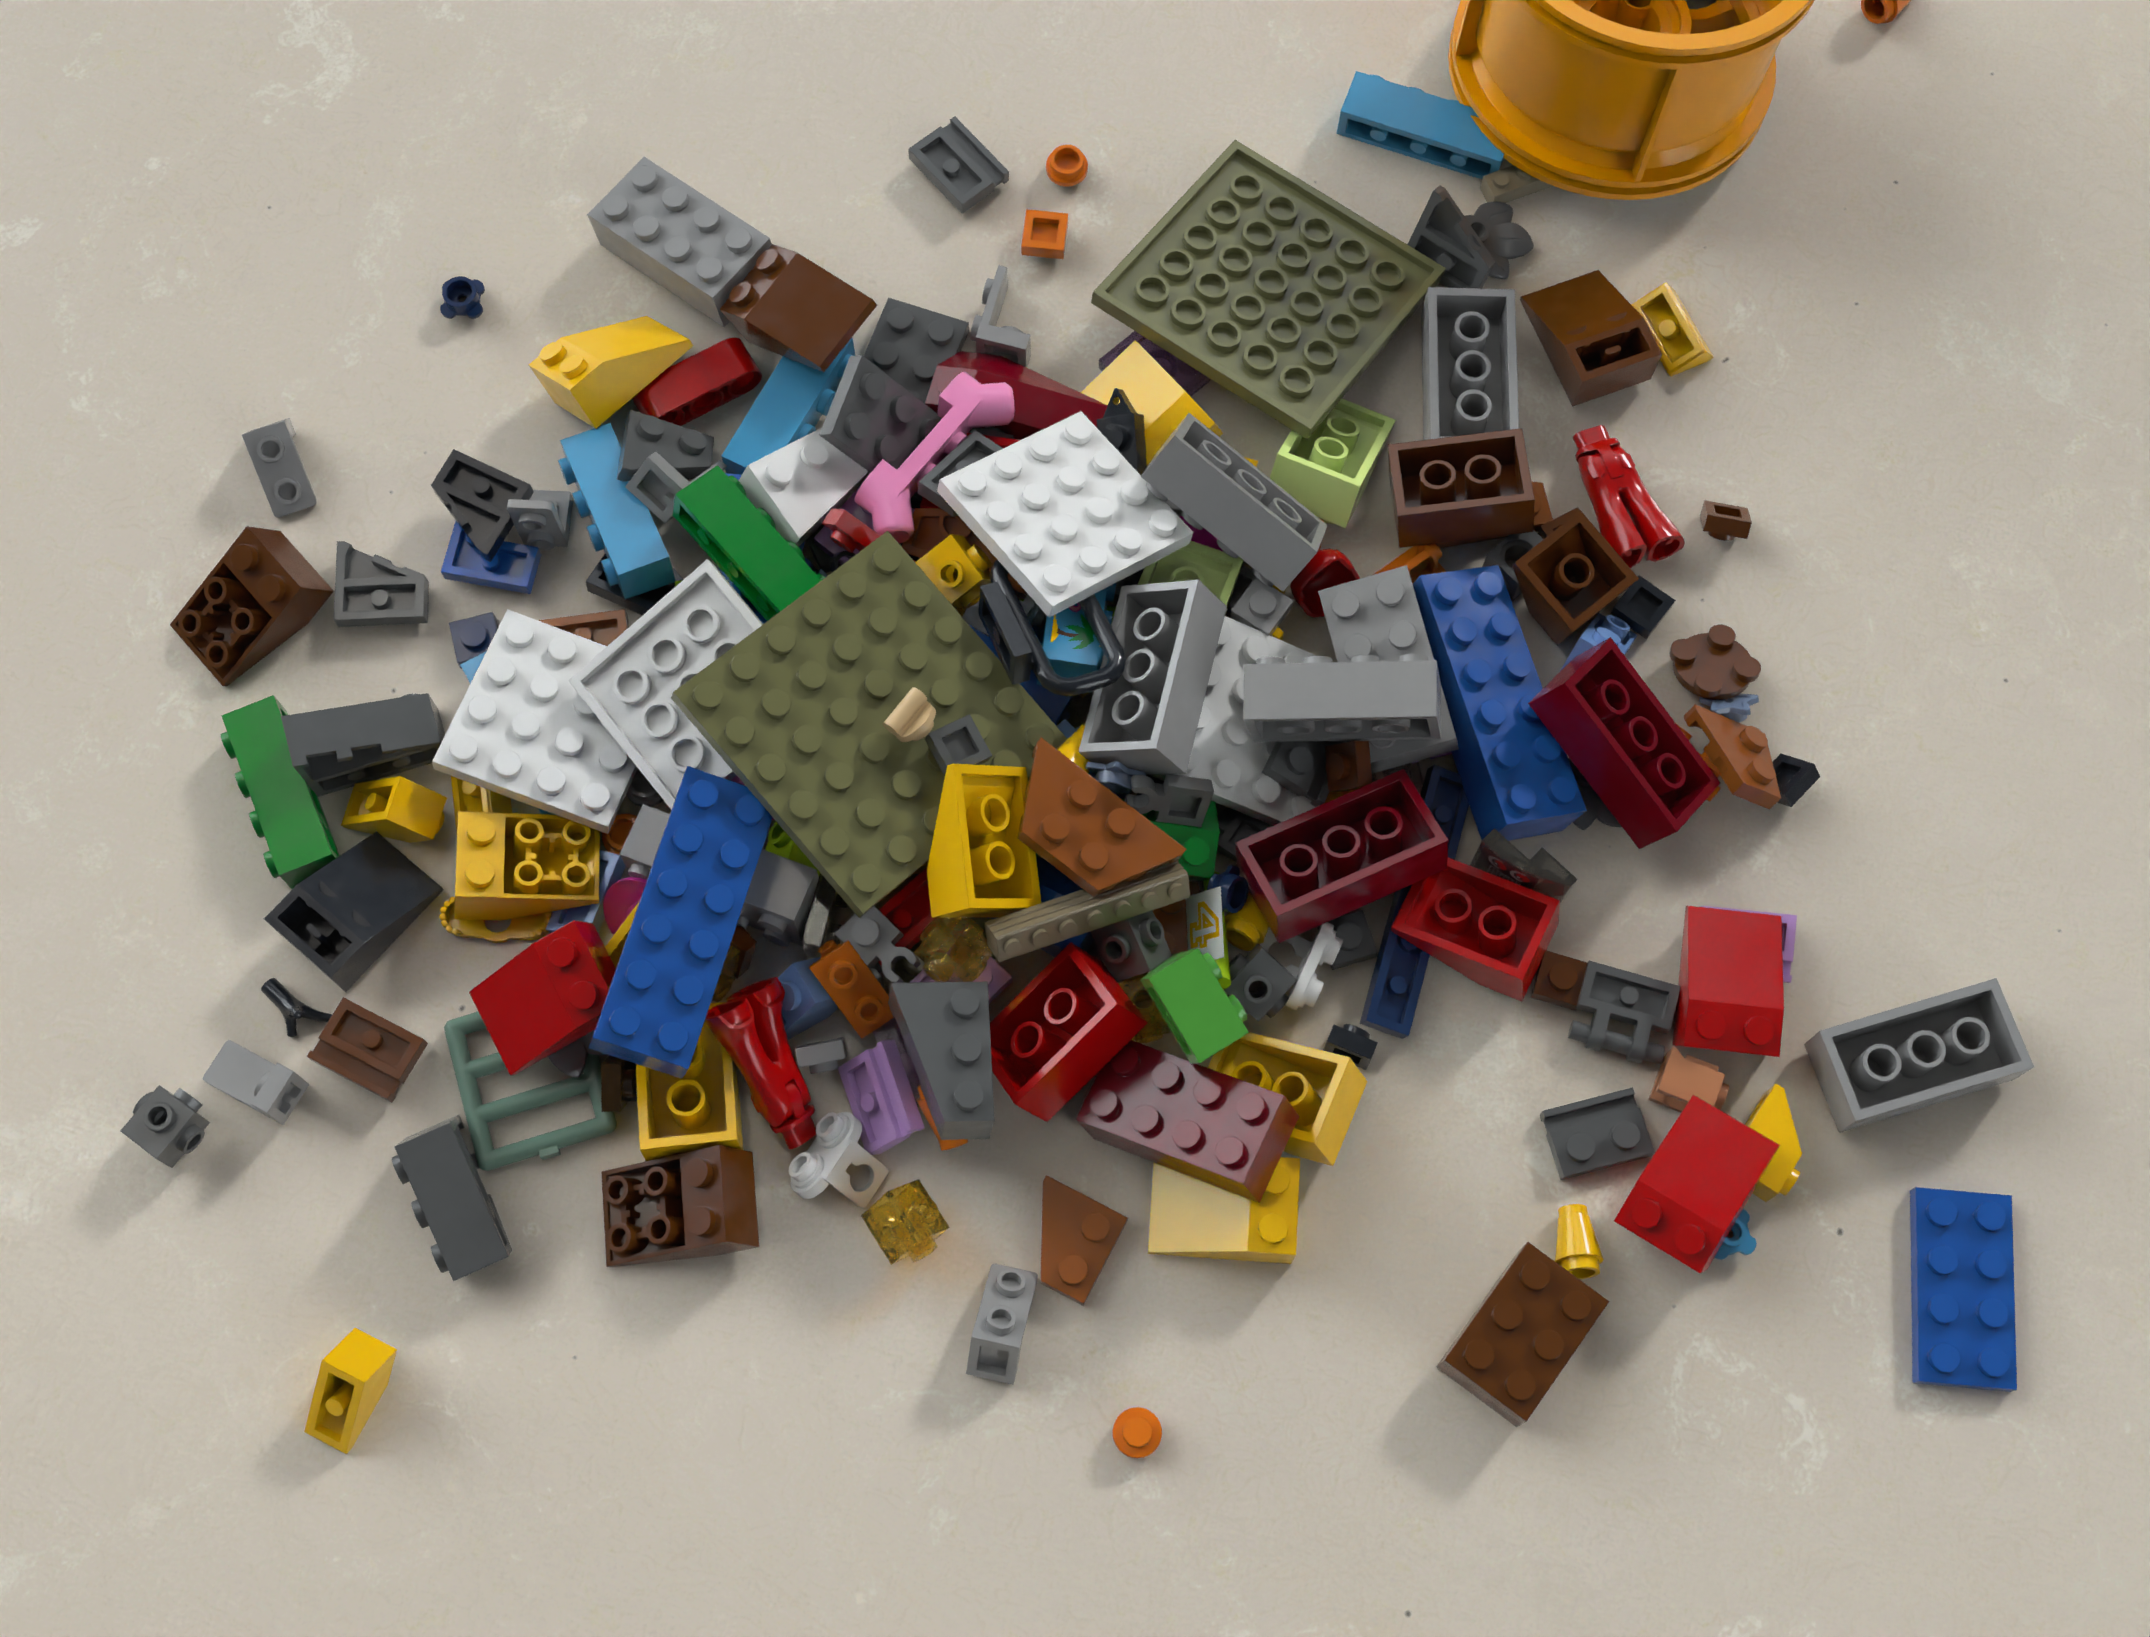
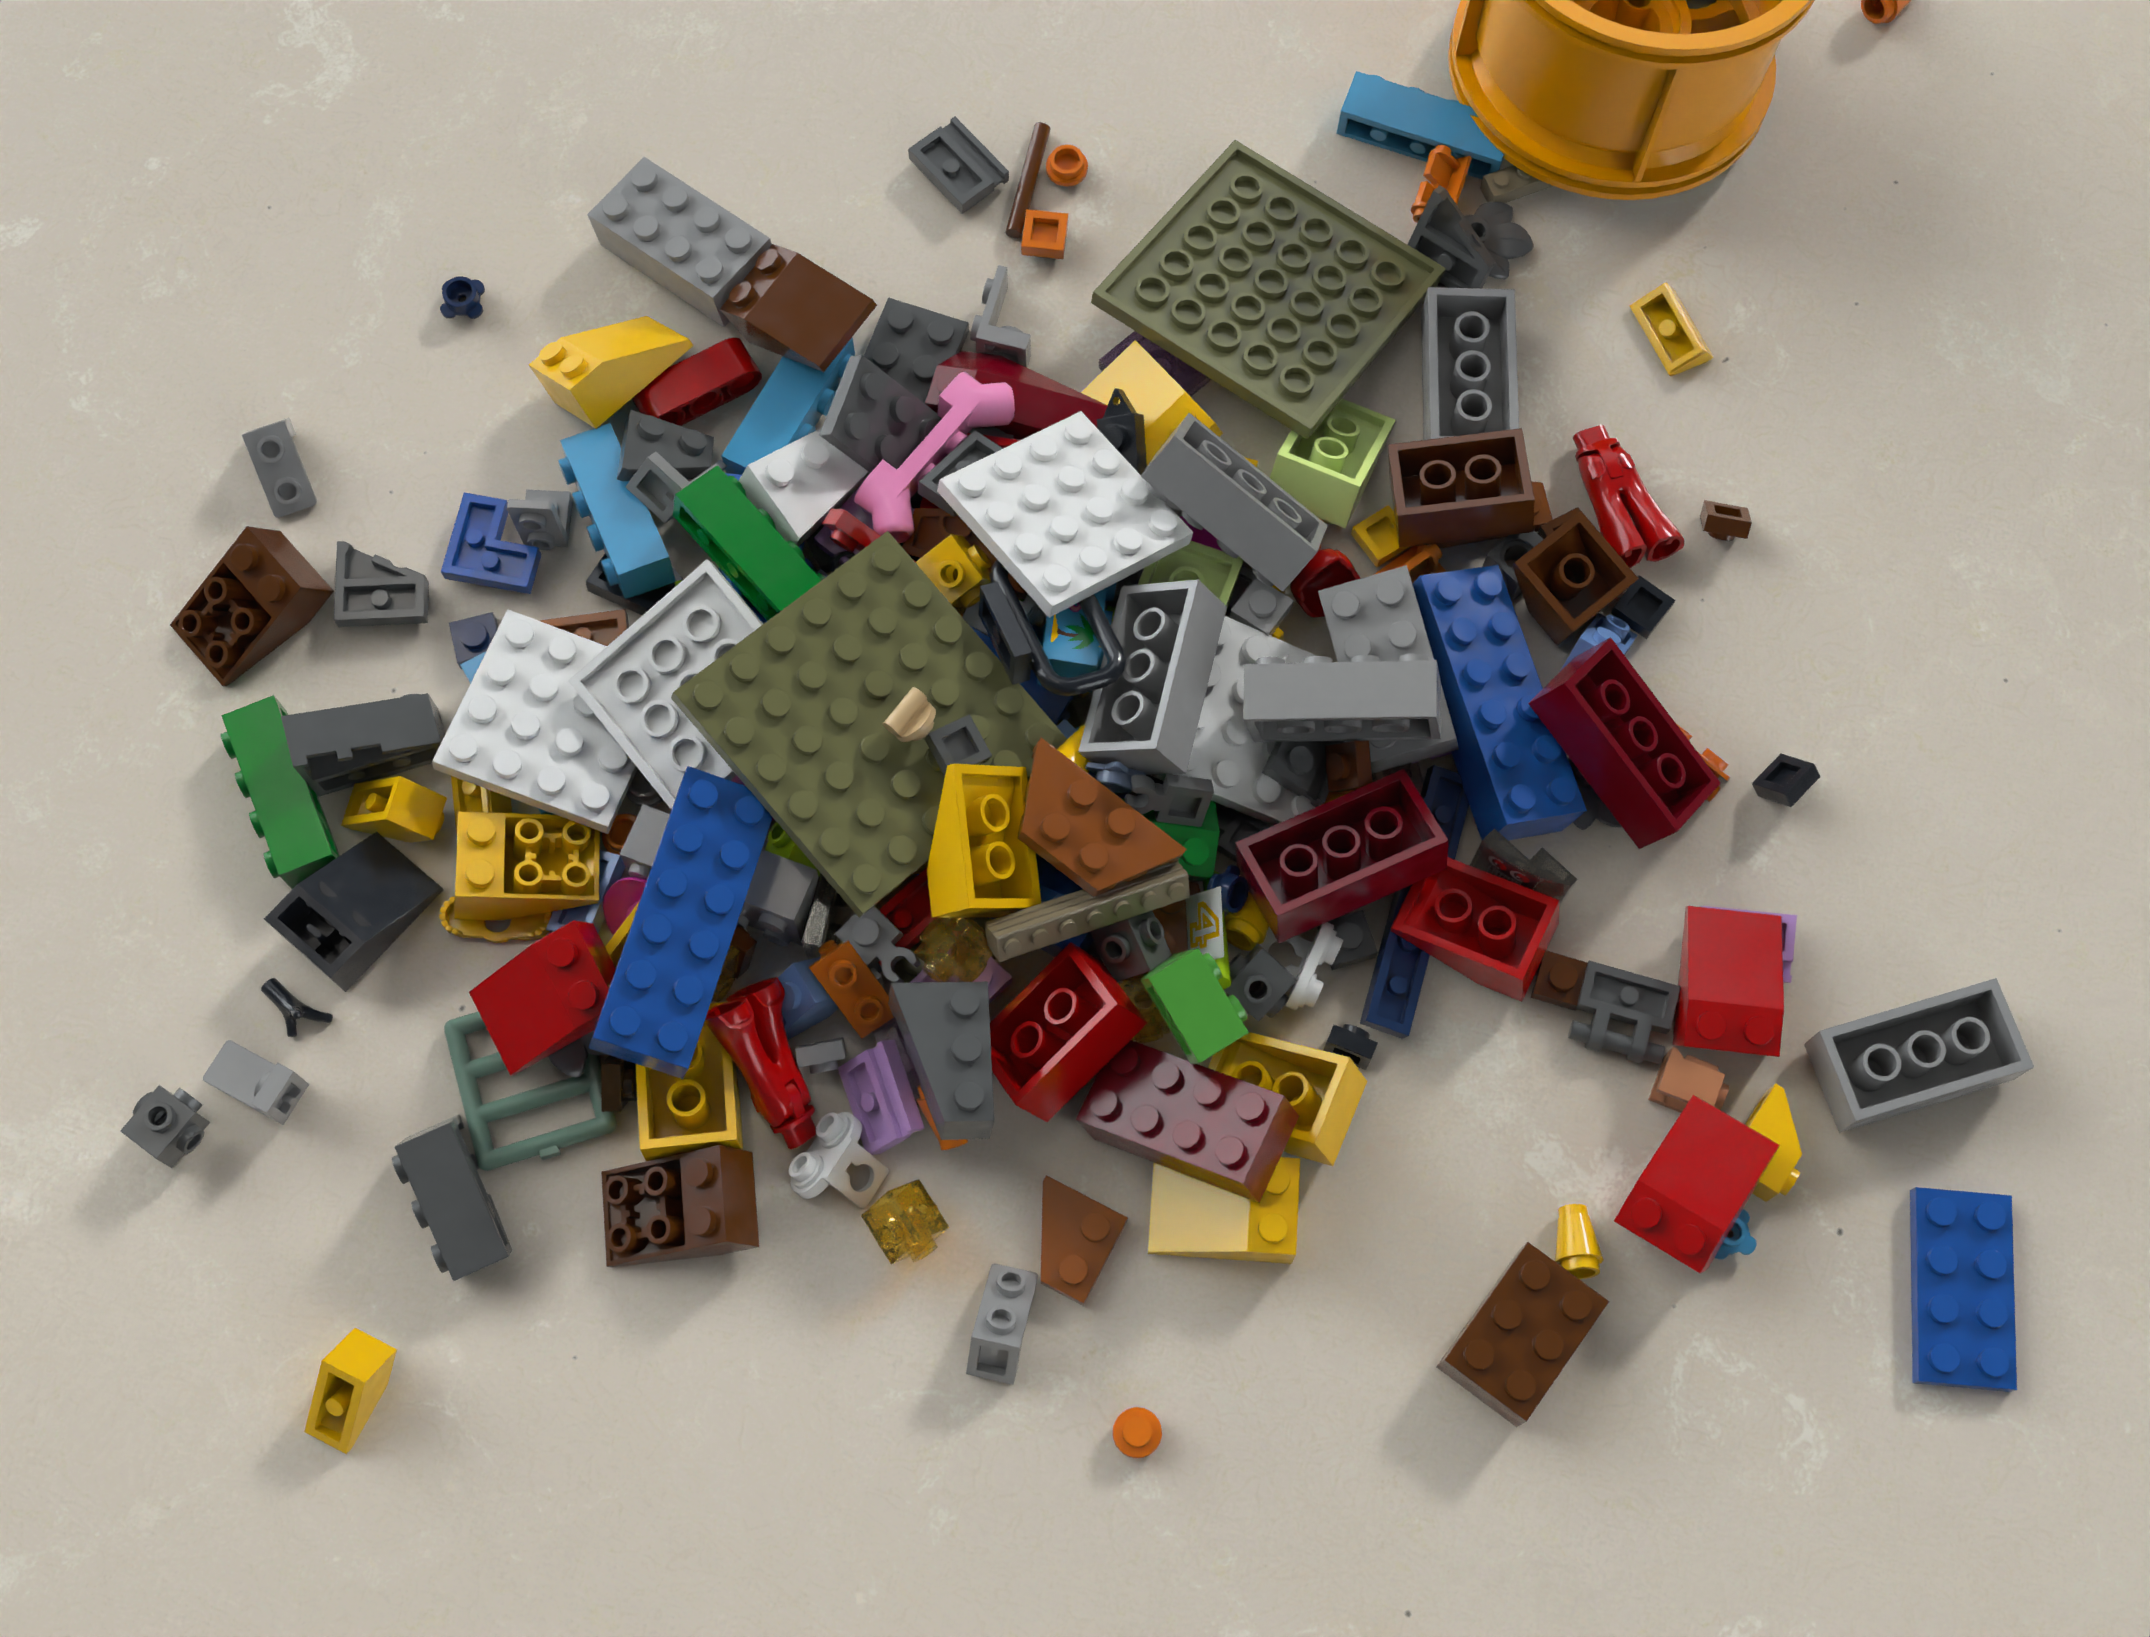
(367, 1049): reddish brown plate -> none
(479, 499): black wing -> none
(1027, 180): none -> reddish brown bar
(1378, 536): none -> yellow plate
(1444, 171): none -> orange hinge
(1592, 336): reddish brown slope -> none
(1596, 1133): dark grey plate -> none
(1713, 664): reddish brown piece -> none
(1733, 708): sand blue plate -> none
(1740, 756): dark orange wing -> none

